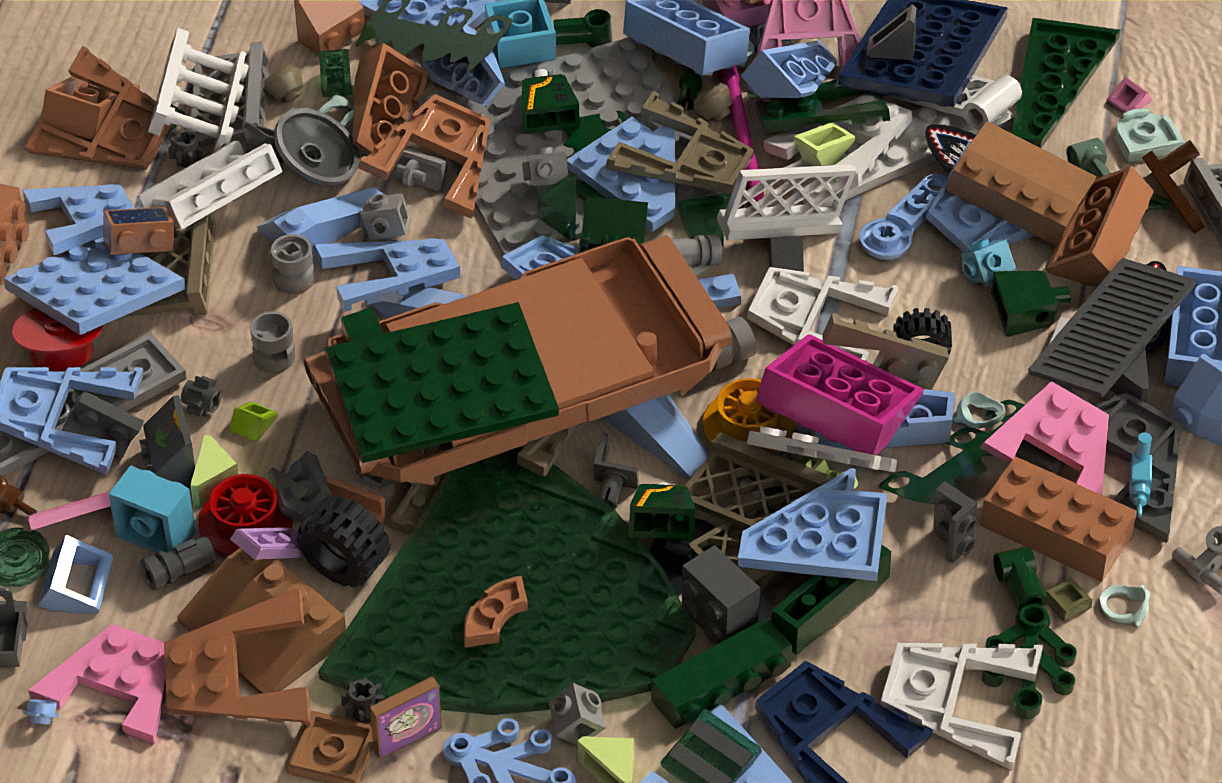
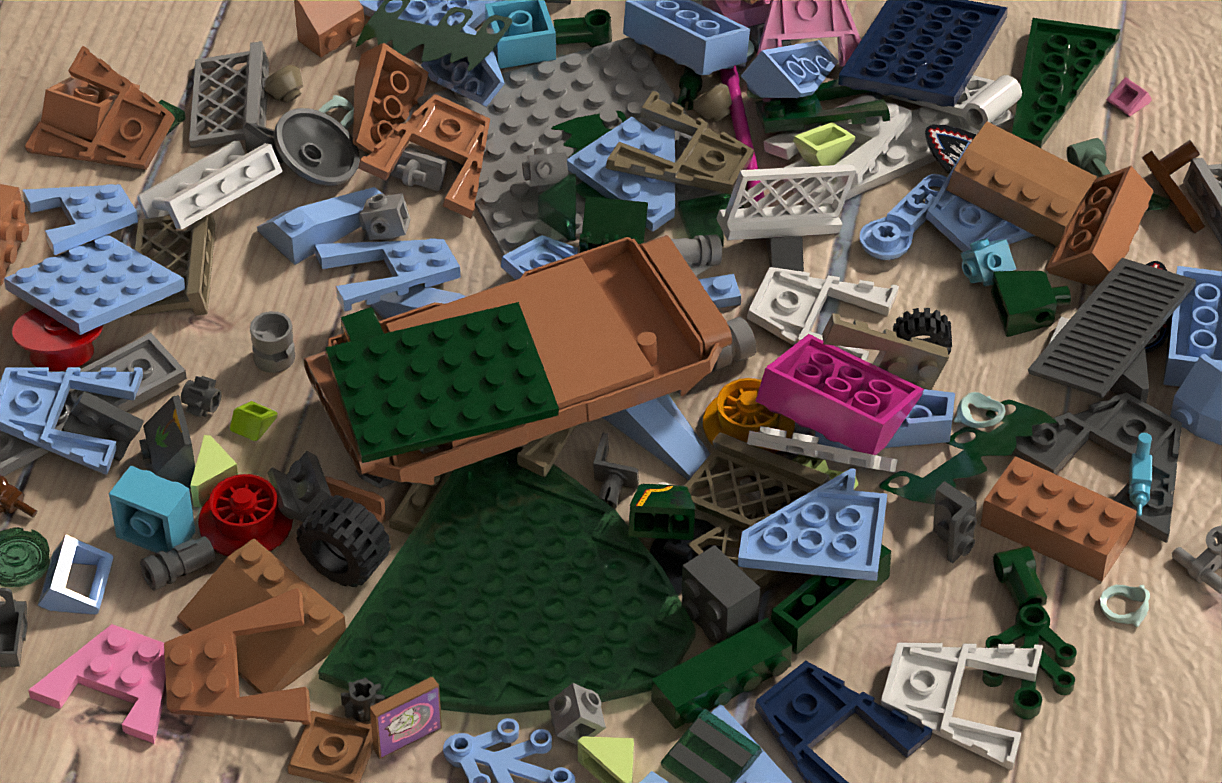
(41, 711): light blue plate -> none
(68, 511): bright pink tile -> none
(138, 230): nougat brick -> none
(170, 93): white fence -> none
(187, 148): dark grey gear -> none
(268, 542): lavender tile -> none
(292, 264): light grey wheel -> none
(335, 73): clear green brick -> none
(492, 610): nougat tile -> none
(548, 103): dark green torso -> none
(896, 38): dark grey slope -> none
(1061, 427): bright pink wing -> none
(1068, 599): olive tile -> none
(1144, 132): light aqua tile -> none

